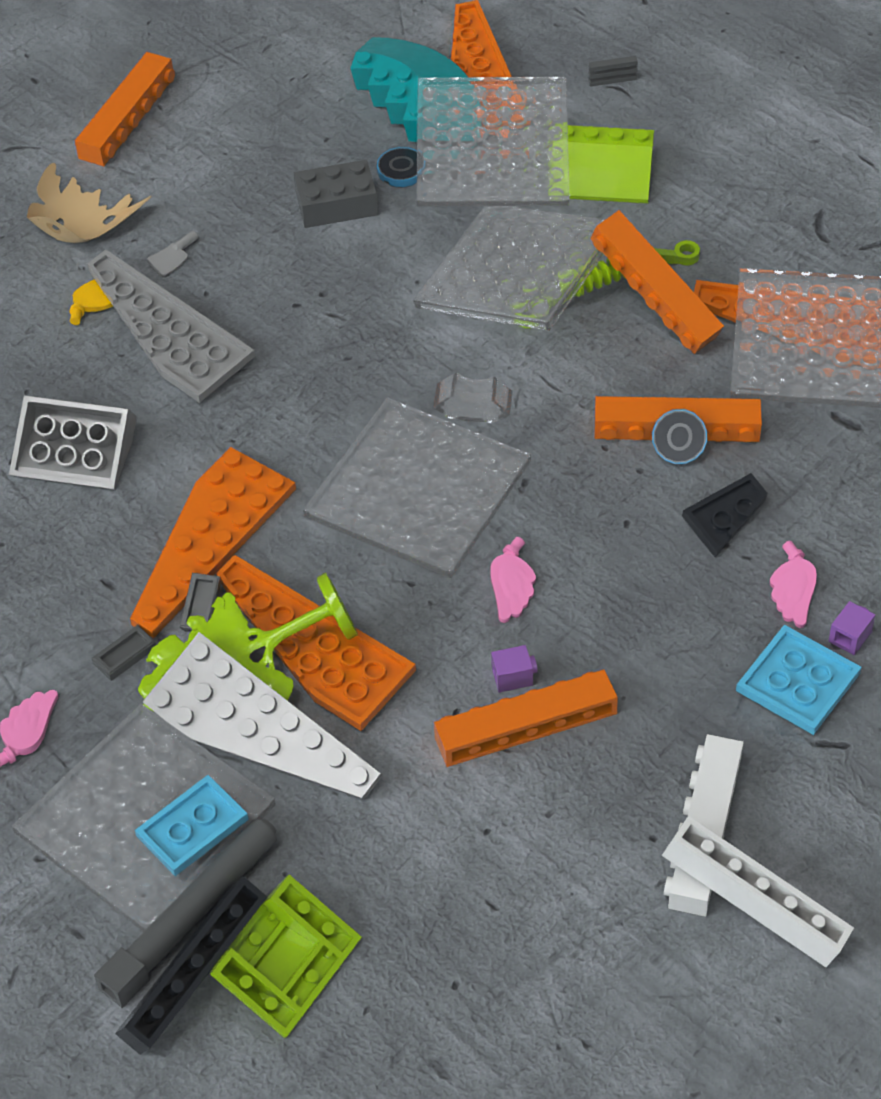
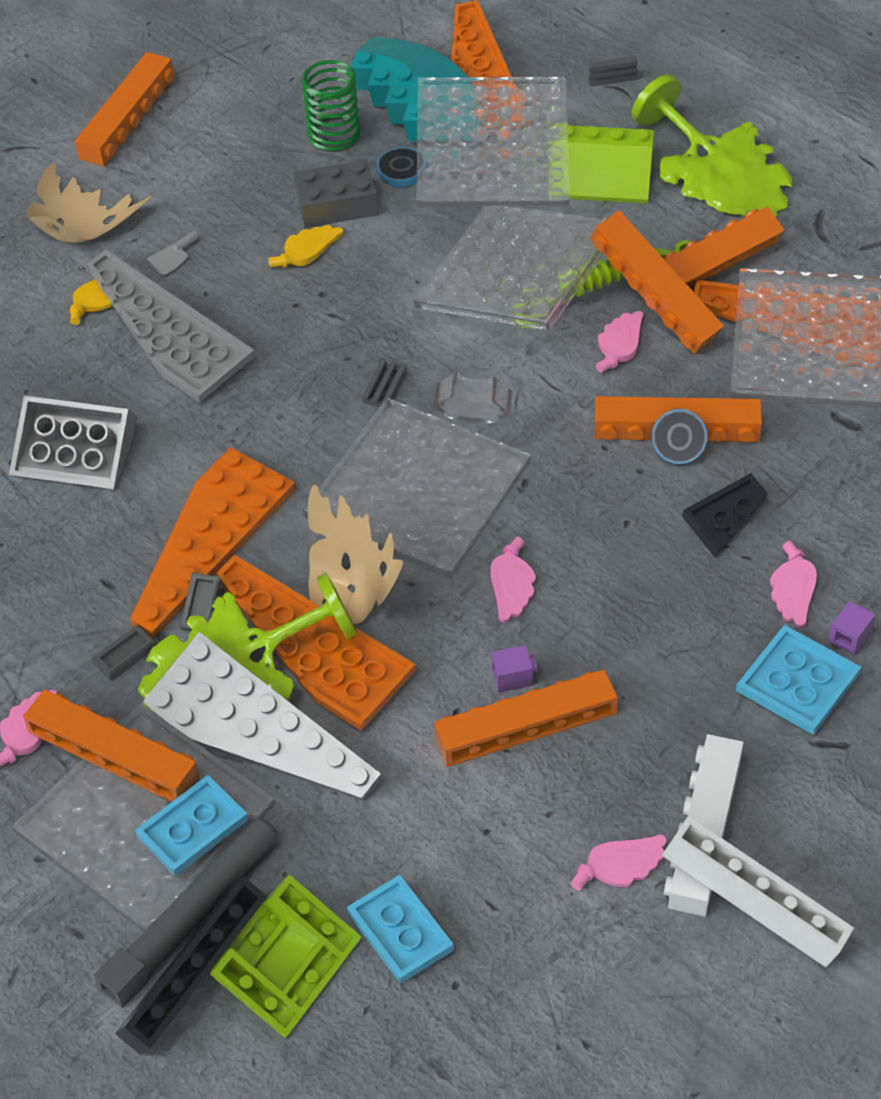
(111, 746): none -> orange brick
(306, 246): none -> yellow animal
(324, 96): none -> green piece
(354, 538): none -> tan piece
(381, 368): none -> dark grey tile
(400, 929): none -> medium azure plate
(619, 340): none -> bright pink animal
(621, 862): none -> bright pink animal
(727, 247): none -> orange brick
(734, 171): none -> lime plant

